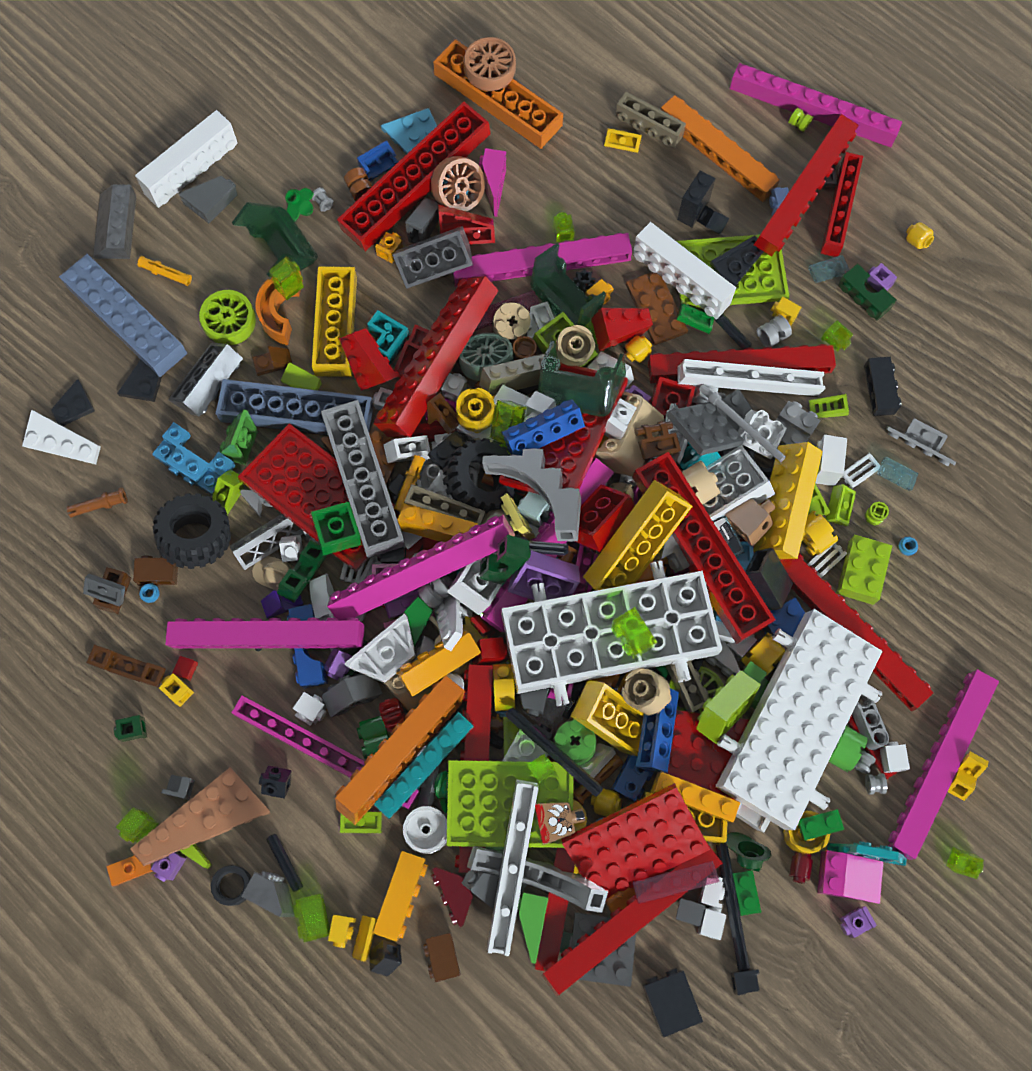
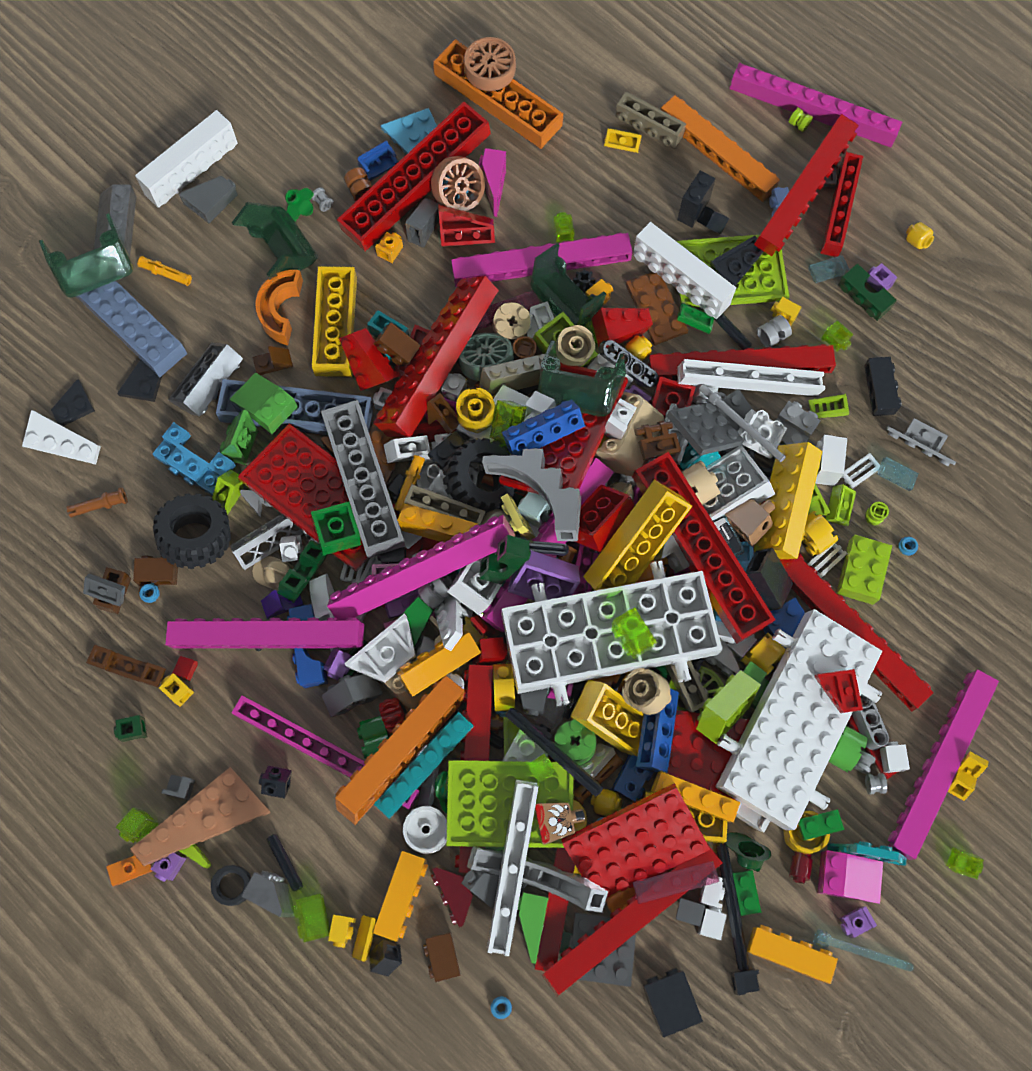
(93, 267): none -> clear green windscreen
(232, 317): lime piece -> none
(264, 402): none -> bright green slope
(286, 278): clear neon green brick -> none
(299, 378): lime slope -> none
(310, 709): white brick -> none
(369, 823): lime plate -> none
(396, 344): none -> reddish brown brick
(433, 257): flat silver slope -> none
(508, 1007): none -> dark azure plate
(650, 378): none -> black beam
(791, 954): none -> light orange brick
(823, 939): none -> clear light blue piece
(841, 689): none -> red wing

